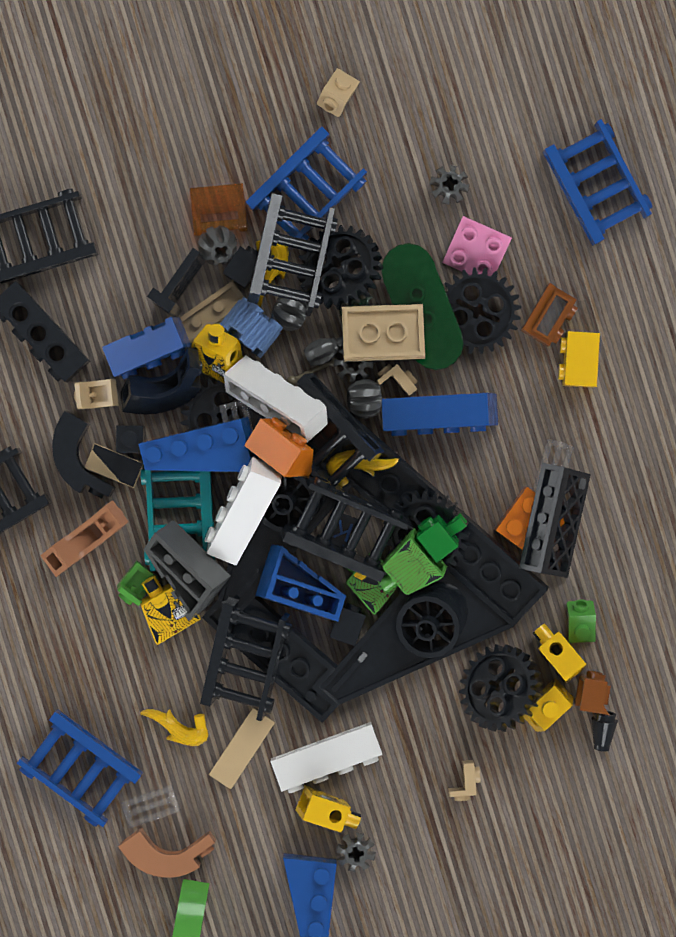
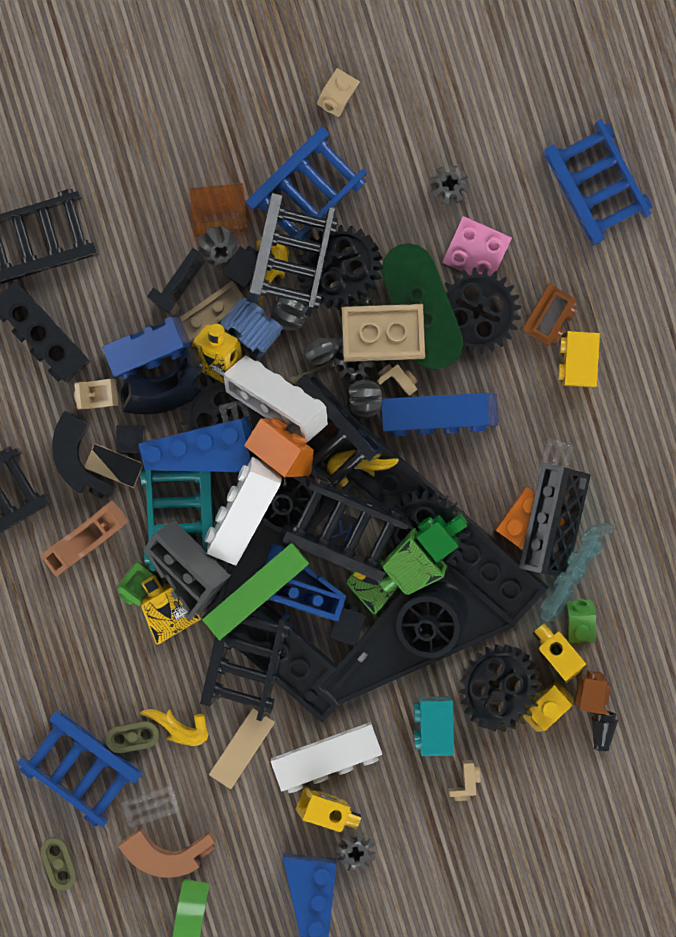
(58, 862): none -> olive plate
(133, 737): none -> olive plate
(255, 591): none -> bright green piece
(435, 726): none -> teal brick
(576, 571): none -> clear light blue wing

